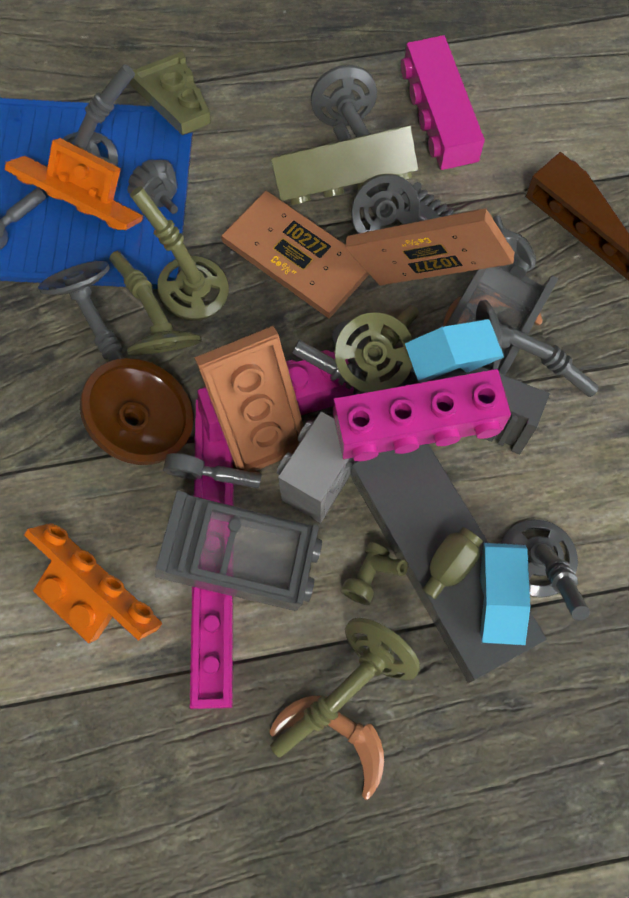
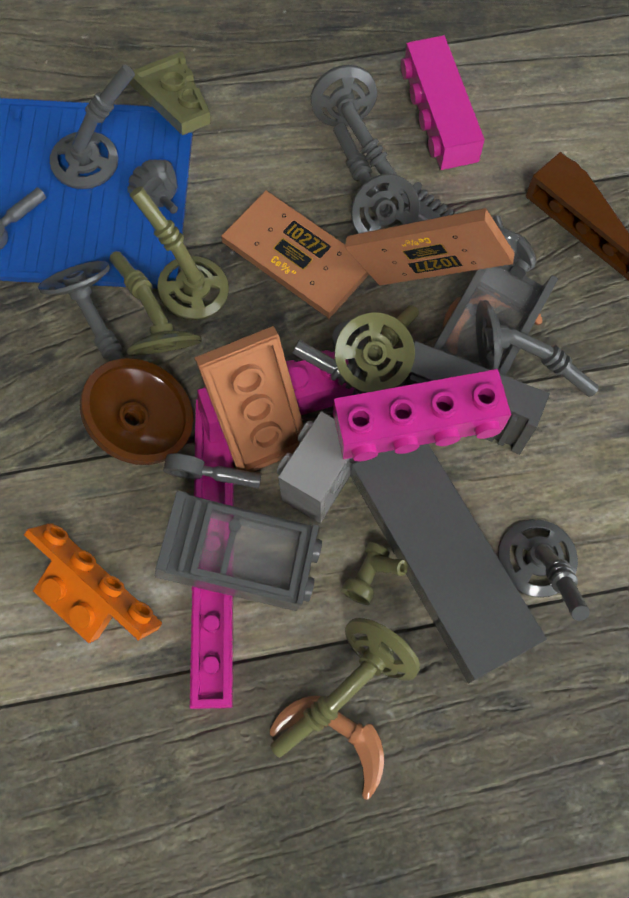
(79, 180): orange bracket -> none
(344, 163): olive brick -> none
(452, 561): olive plant -> none
(454, 347): medium azure slope -> none
(506, 594): medium azure slope -> none

